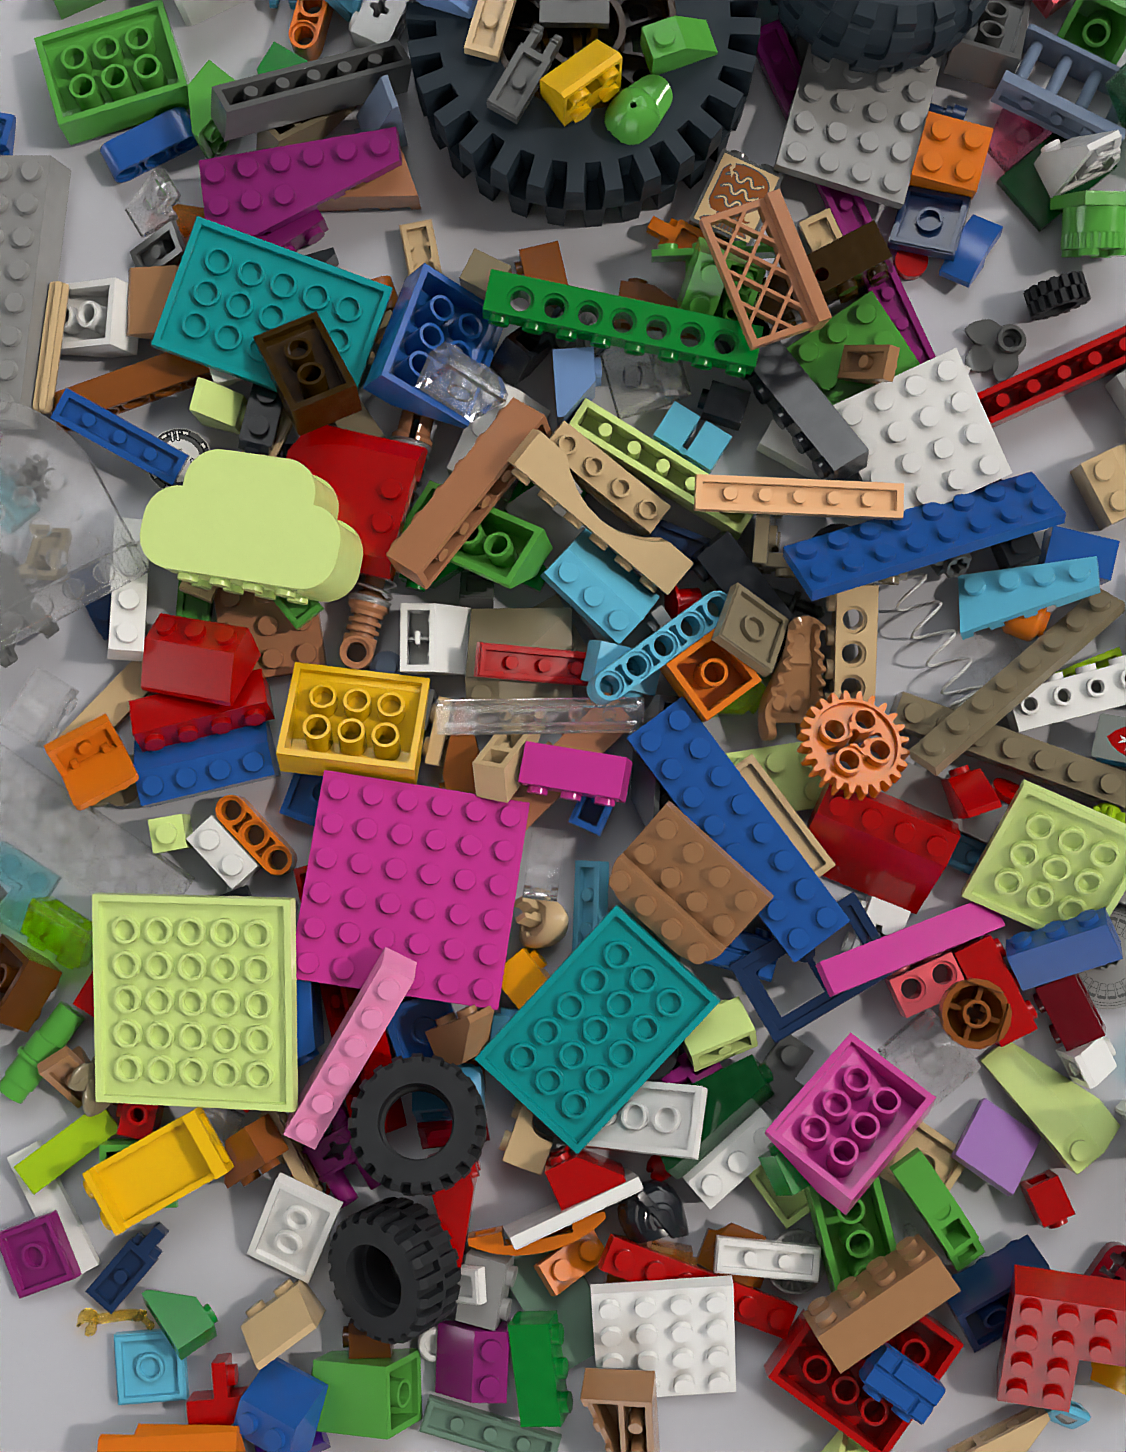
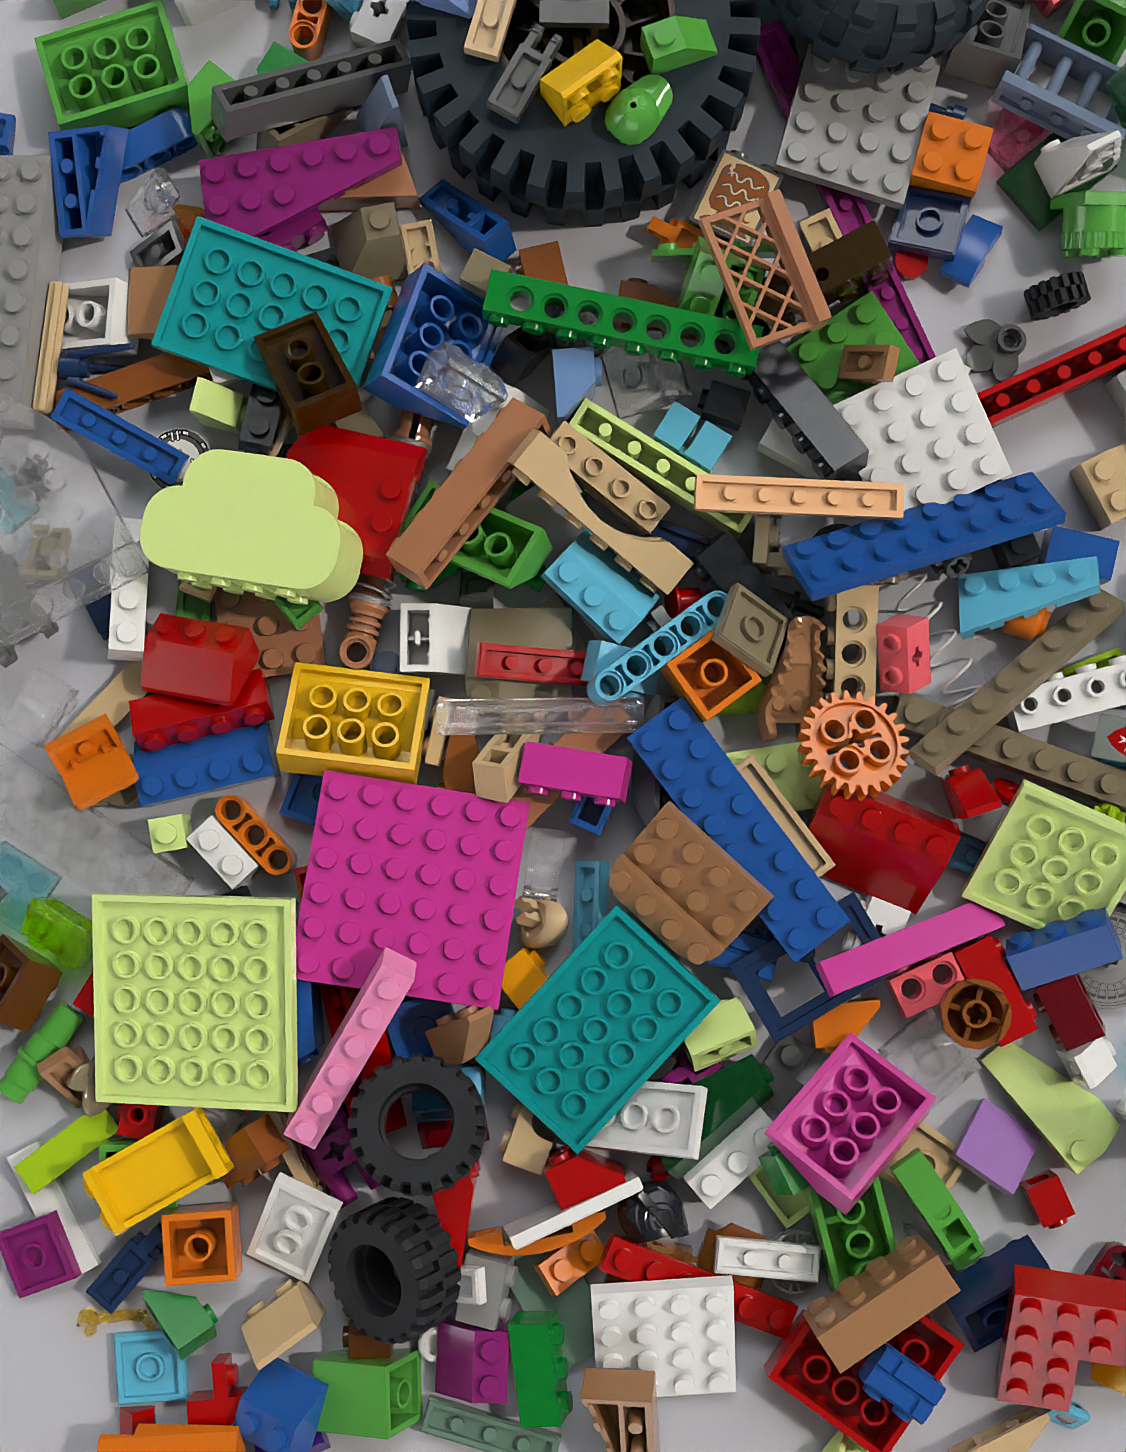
(75, 367): none -> dark blue plant
(87, 178): none -> blue wedge
(133, 1415): none -> red slope
(202, 1244): none -> orange brick
(371, 243): none -> dark tan slope
(469, 221): none -> blue slope
(833, 1027): none -> orange slope
(904, 653): none -> coral brick

